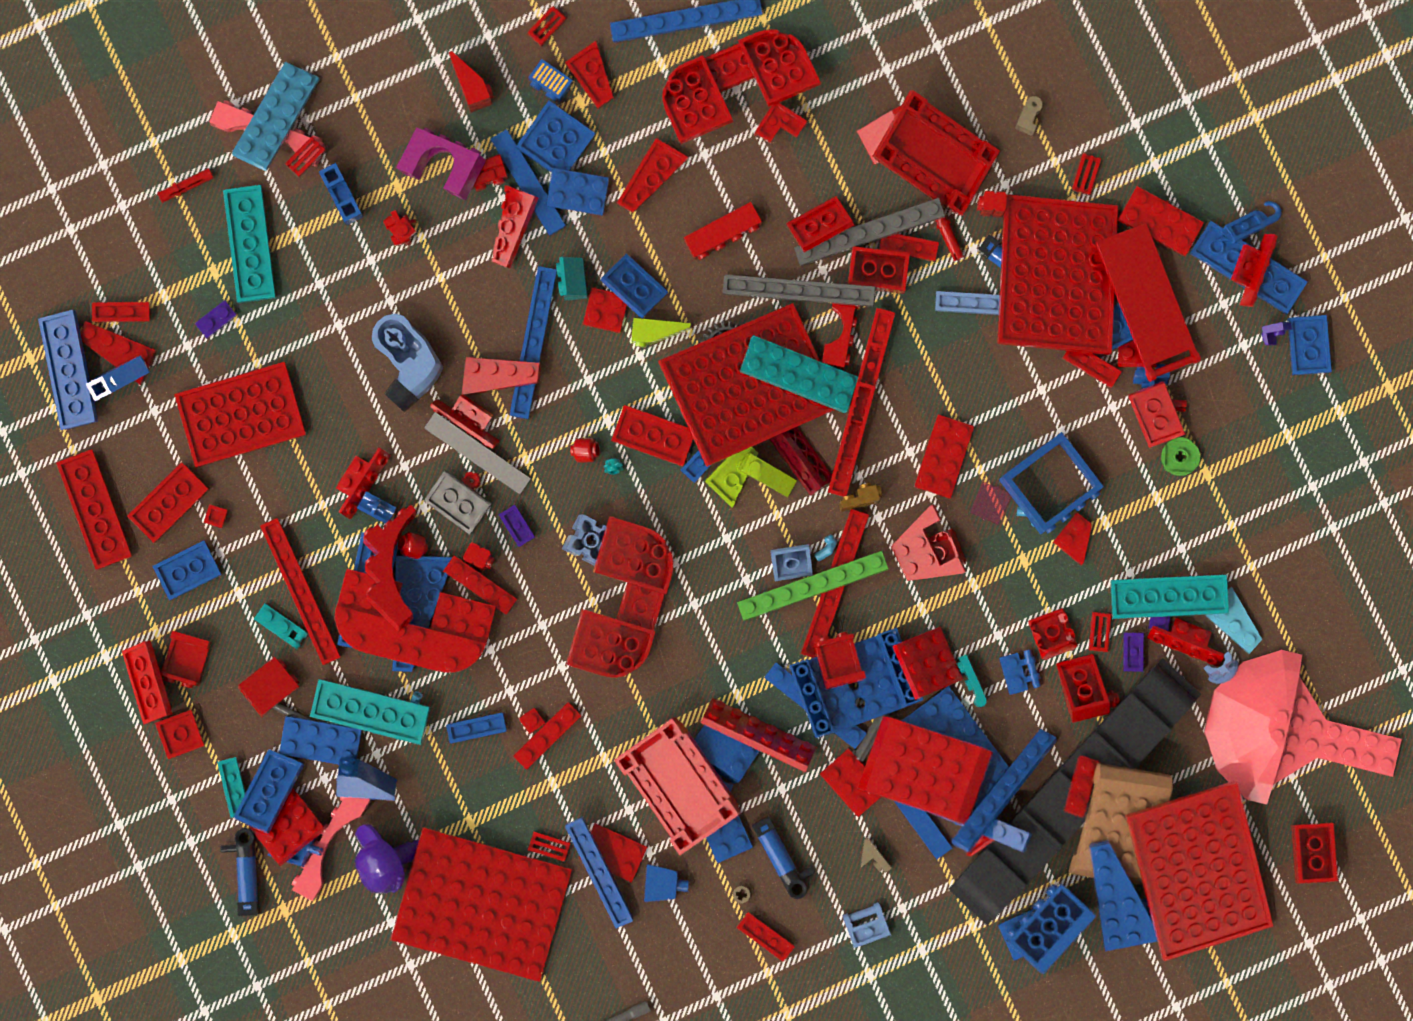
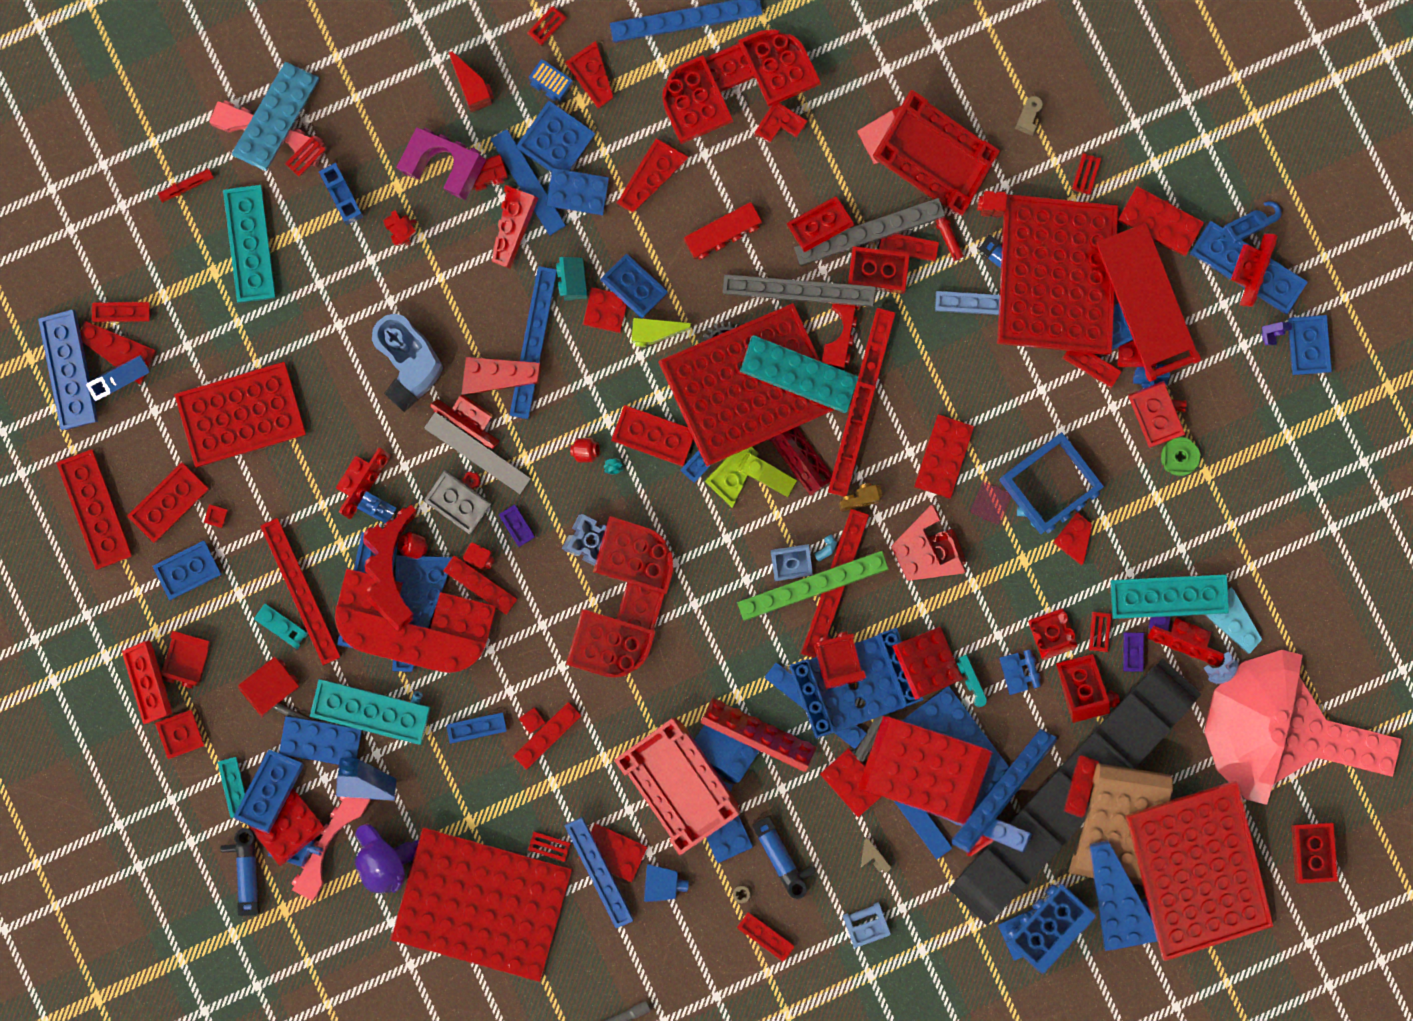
(215, 319): dark purple plate -> none

